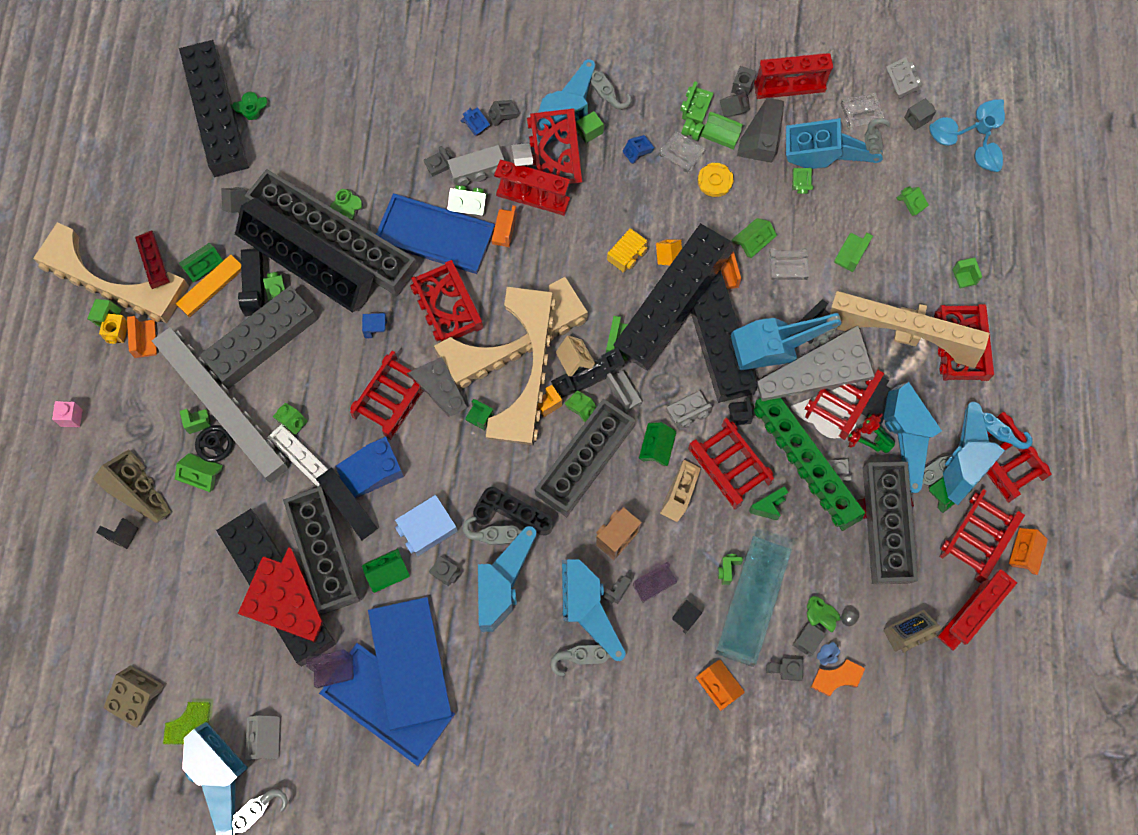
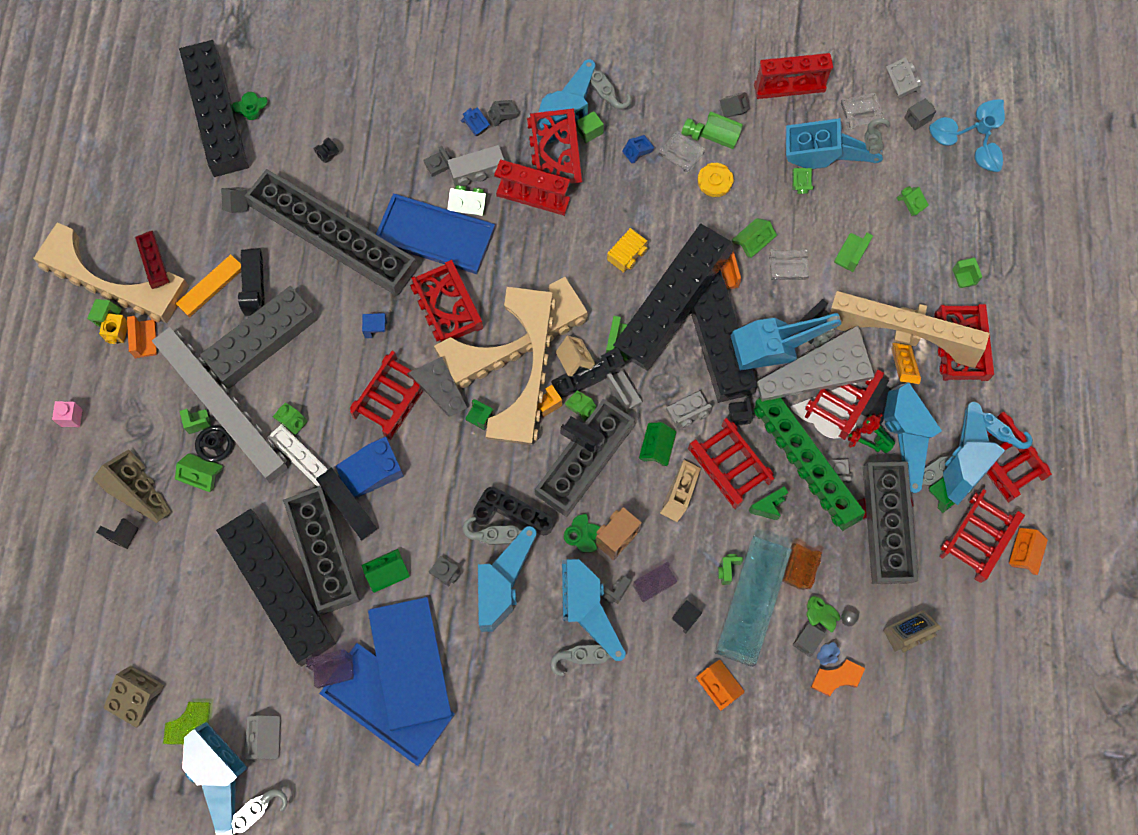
(201, 262): green panel -> none
(273, 284): bright green bracket -> none
(282, 598): red wing -> none
(303, 254): black brick -> none
(326, 149): none -> black wheel
(346, 206): bright green plate -> none
(425, 526): light blue brick -> none
(504, 227): orange panel -> none
(522, 154): white tile -> none
(581, 434): none -> black panel
(585, 533): none -> green plate
(667, 251): light orange panel -> none
(696, 104): bright green bracket -> none
(745, 76): dark grey brick -> none
(762, 134): dark grey wedge -> none
(789, 669): dark grey plate -> none
(801, 567): none -> clear orange bracket
(905, 363): none -> light orange tile
(977, 610): red fence -> none

